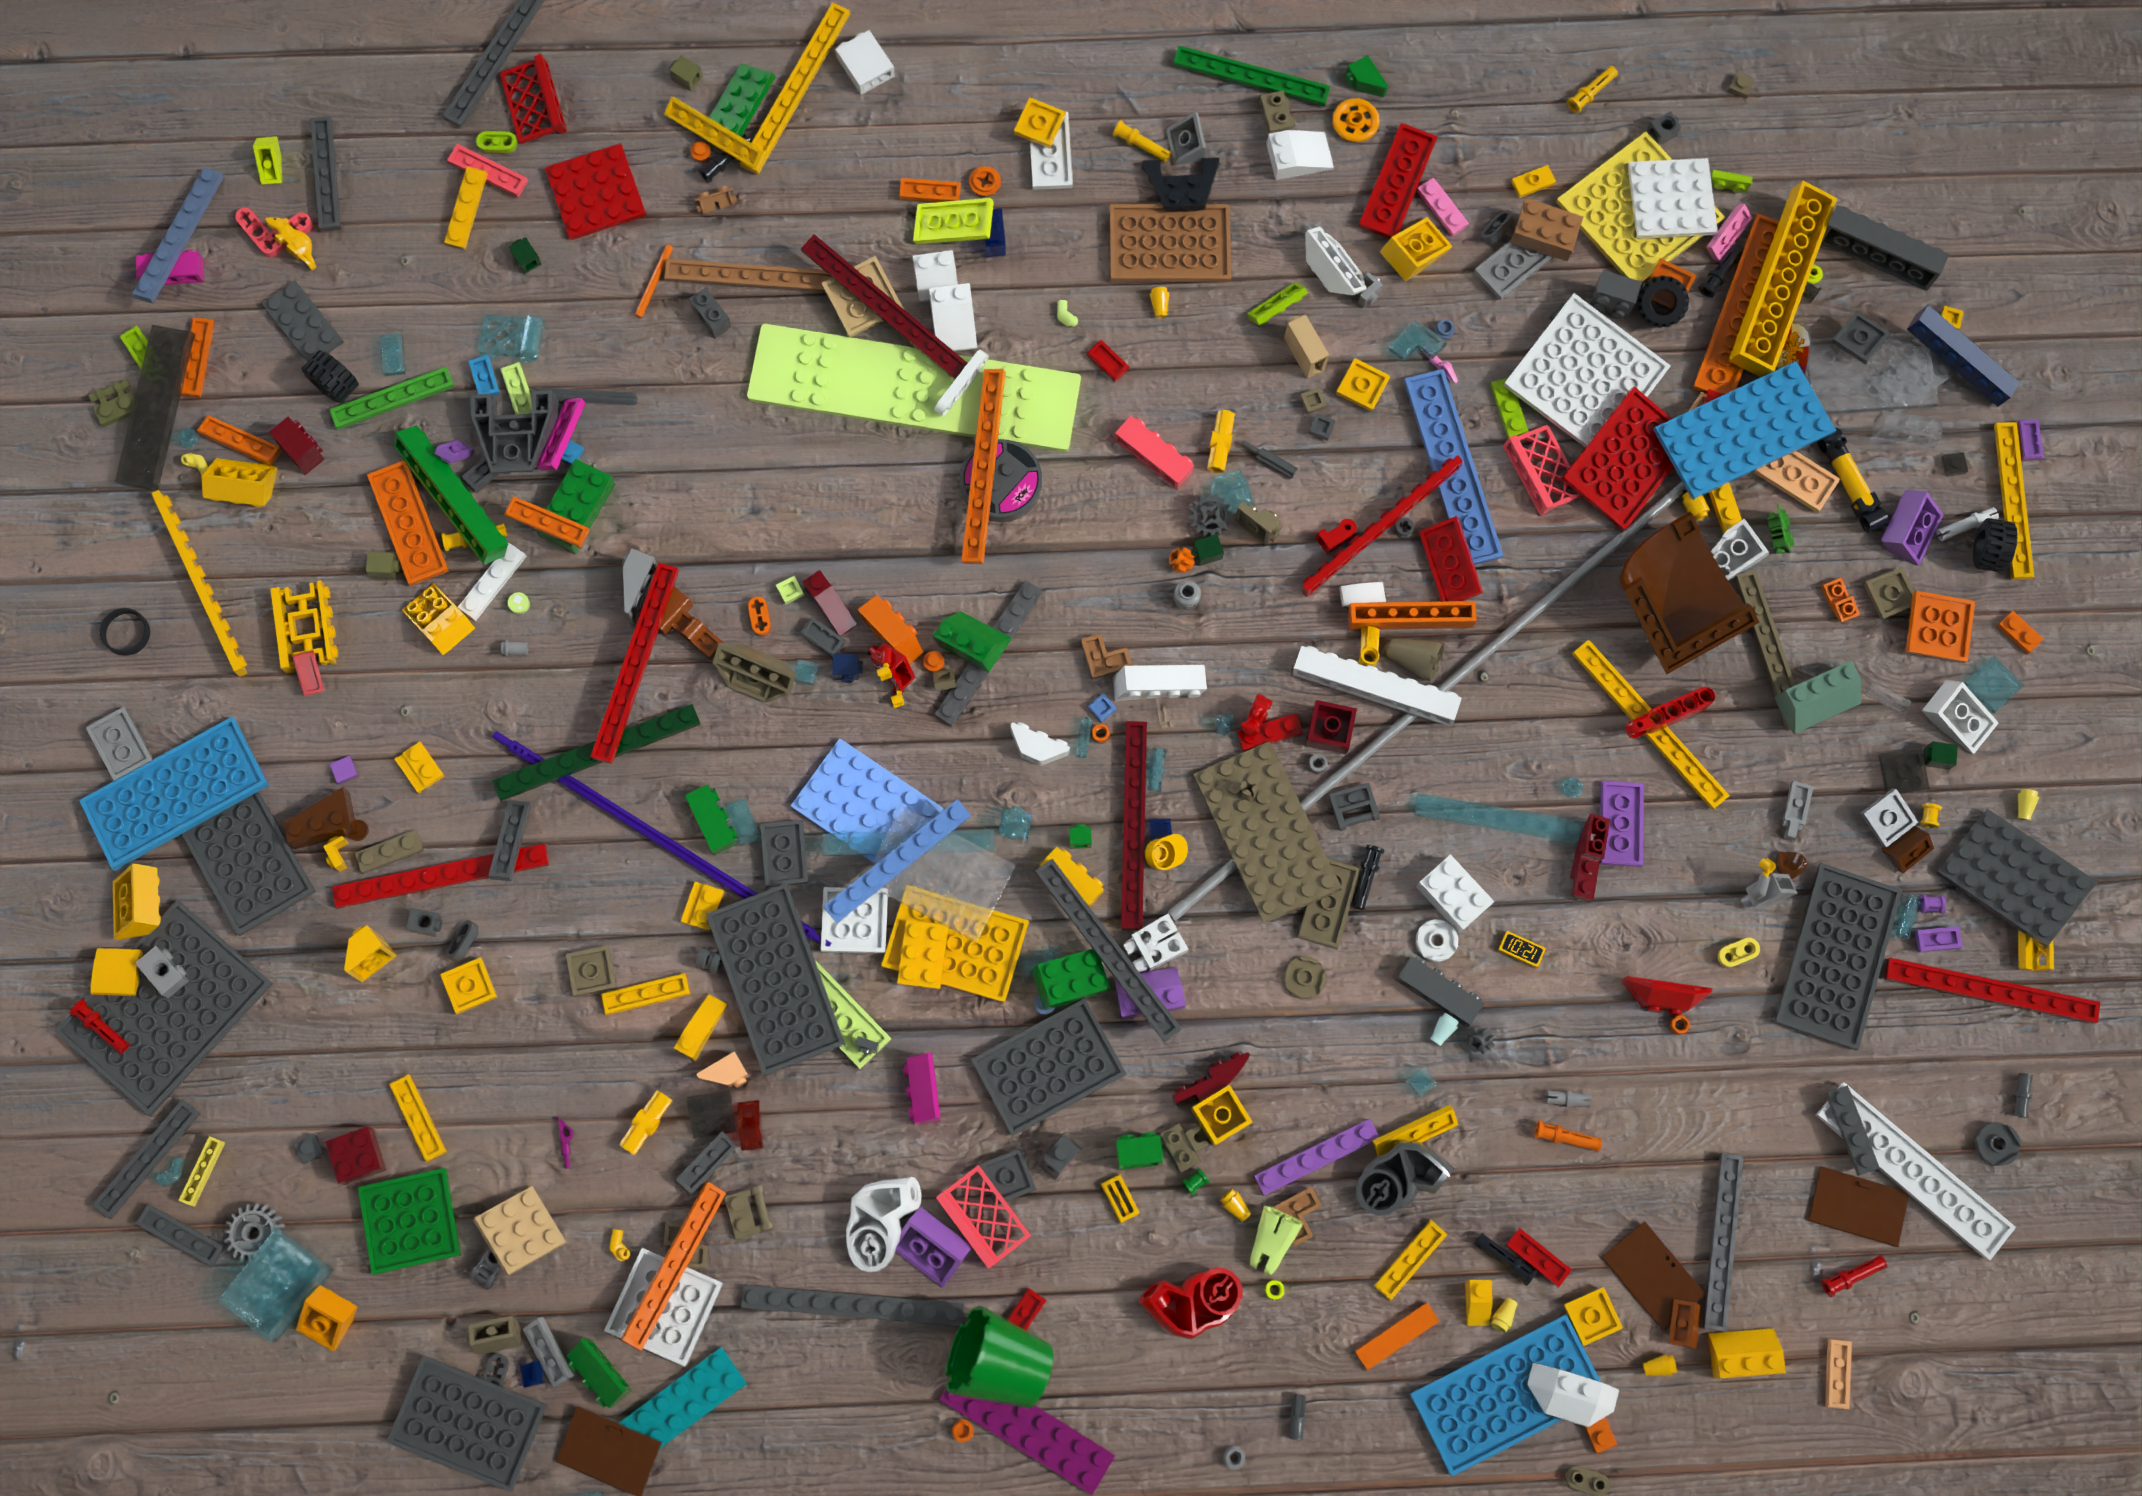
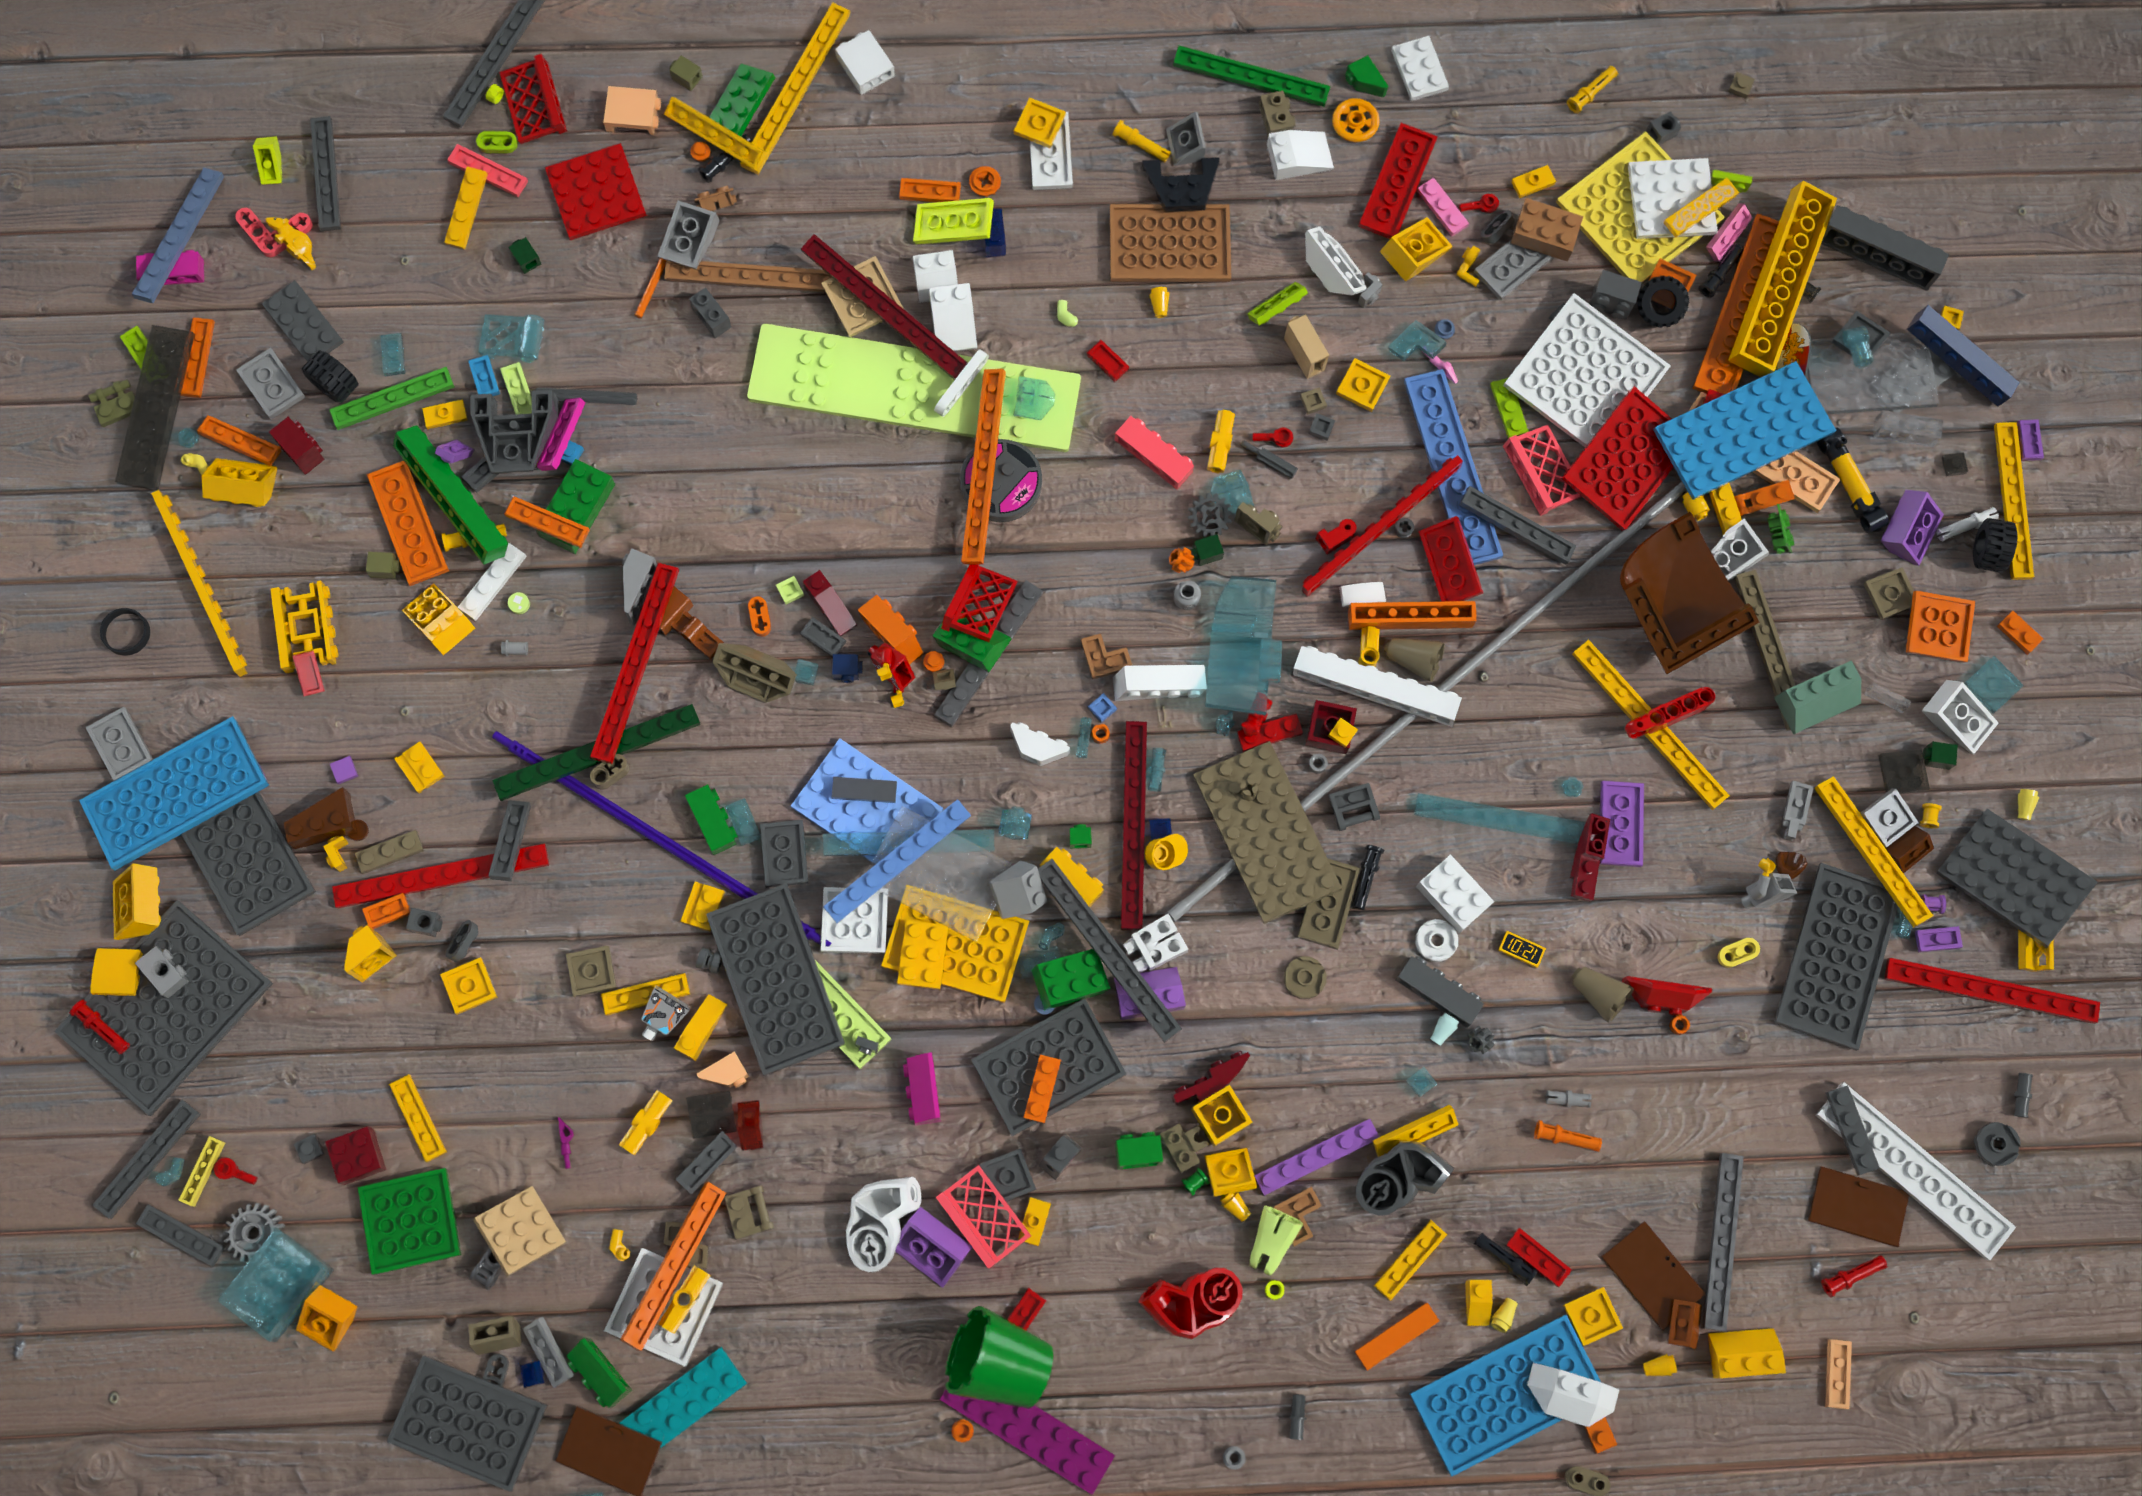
(226, 1168): none -> red plate
(270, 383): none -> light grey plate
(387, 911): none -> orange plate
(445, 414): none -> yellow plate
(494, 94): none -> neon yellow axle
(610, 779): none -> dark tan beam
(631, 109): none -> light nougat panel
(662, 1013): none -> torso
(676, 1312): none -> yellow piece
(688, 235): none -> light grey slope
(852, 1305): dark grey plate -> none
(864, 789): none -> dark grey tile
(962, 598): none -> red fence
(1018, 890): none -> light grey slope
(1033, 398): none -> clear light blue slope
(1035, 1220): none -> yellow plate
(1042, 1089): none -> orange plate
(1051, 934): none -> clear light blue arm
(1112, 1182): yellow tile -> none
(1230, 1172): none -> yellow tile
(1242, 647): none -> clear light blue beam
(1282, 437): none -> red plate
(1342, 732): none -> yellow plate
(1420, 68): none -> white plate
(1469, 257): none -> yellow plate
(1488, 204): none -> red plate
(1517, 525): none -> dark grey plate
(1602, 991): none -> dark tan cone
(1701, 207): none -> yellow tile
(1765, 497): none -> orange plate
(1815, 279): neon yellow plate -> none
(1839, 600): orange slope -> none
(1857, 341): none -> clear light blue piece
(1873, 852): none -> yellow plate

